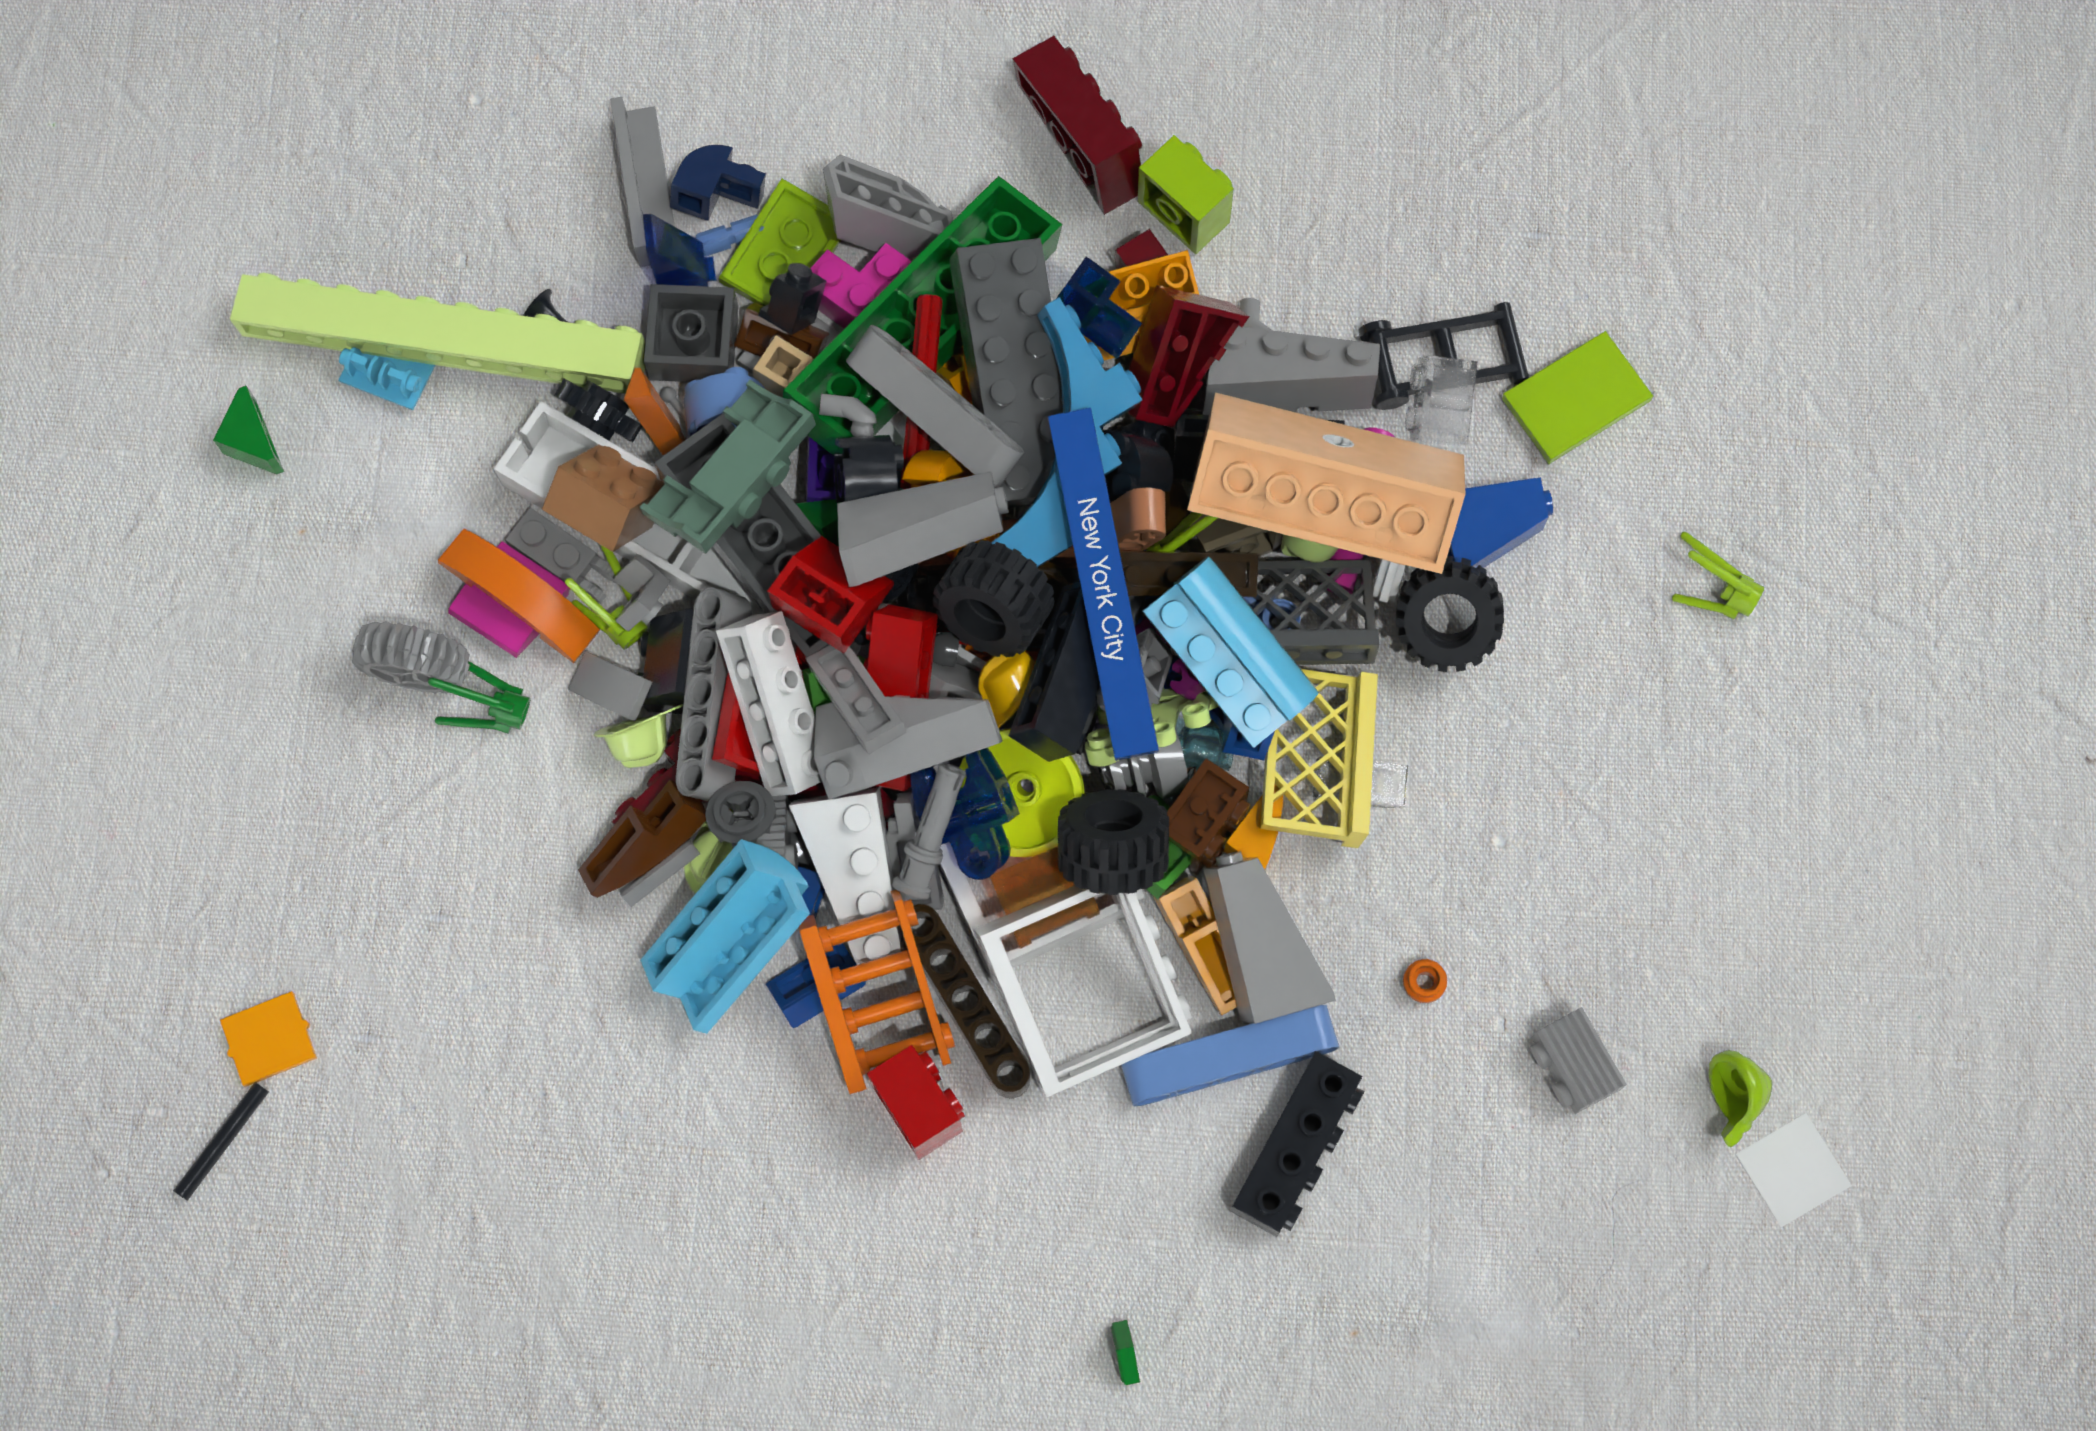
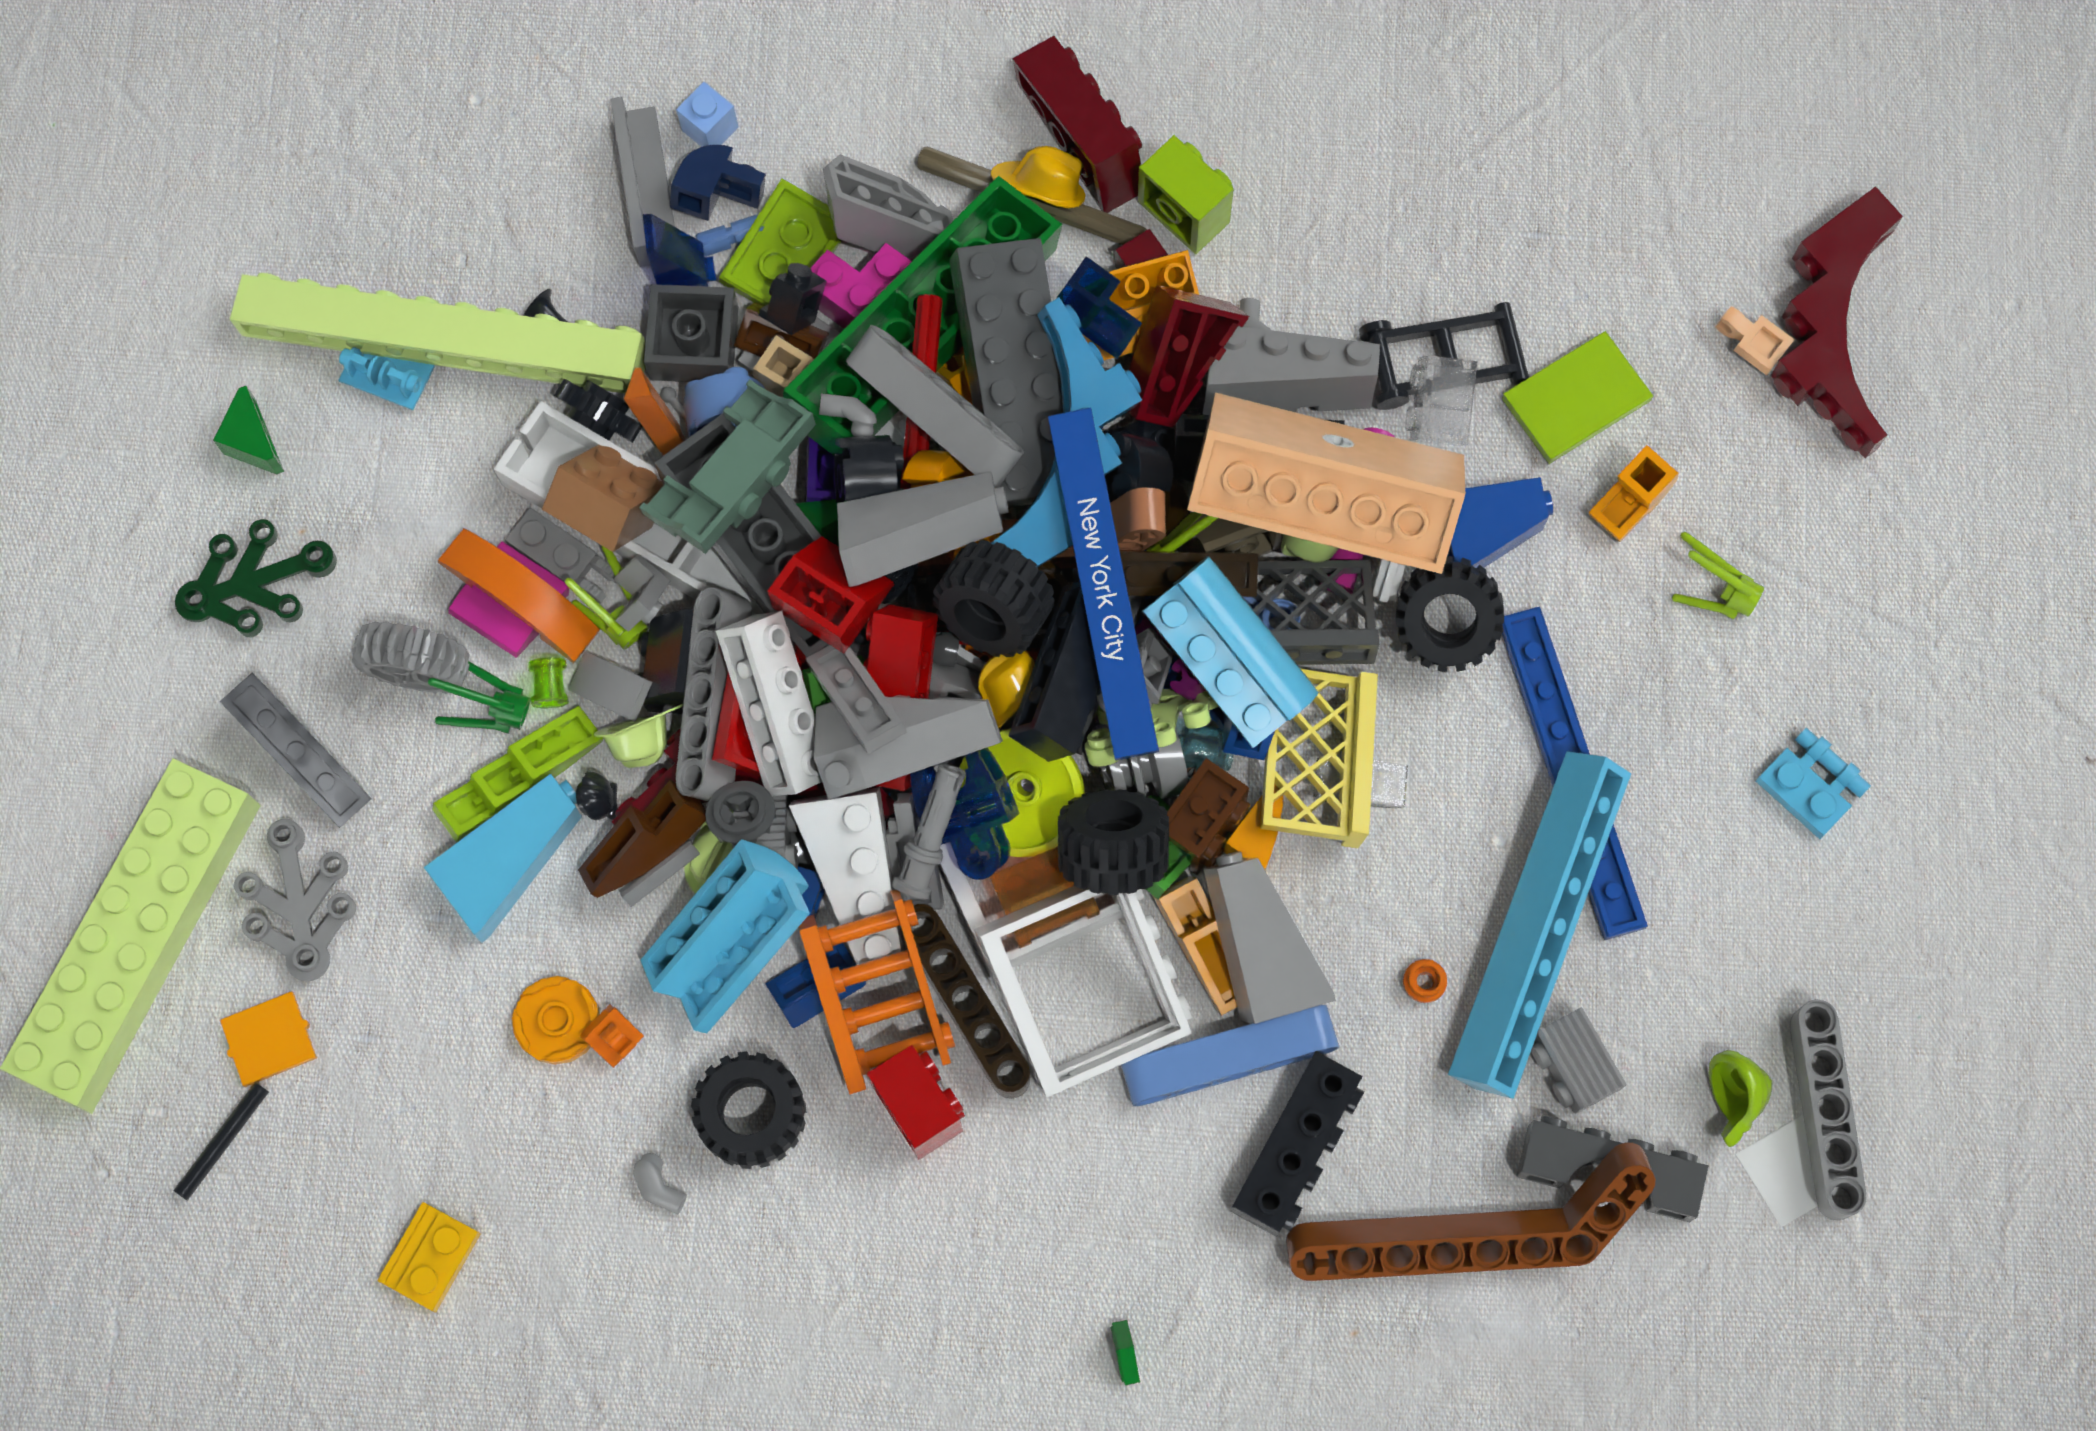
(131, 936): none -> yellowish green brick
(247, 581): none -> dark green plant
(295, 750): none -> piece
(298, 906): none -> light grey plant
(429, 1257): none -> yellow plate
(503, 855): none -> medium azure slope
(527, 762): none -> lime slope
(548, 682): none -> clear neon green bush
(552, 1019): none -> light orange tile
(597, 796): none -> black animal
(611, 1035): none -> orange tile
(651, 1185): none -> light grey arm
(707, 117): none -> light blue brick
(738, 1074): none -> black tyre
(980, 178): none -> dark tan axle
(1045, 175): none -> yellow piece
(1539, 924): none -> medium azure brick
(1555, 1153): none -> dark grey arch
(1558, 732): none -> blue tile
(1621, 1179): none -> dark orange beam
(1635, 494): none -> light orange brick
(1759, 343): none -> light nougat plate
(1806, 793): none -> medium azure plate
(1819, 318): none -> dark red arch
(1819, 1129): none -> light grey beam

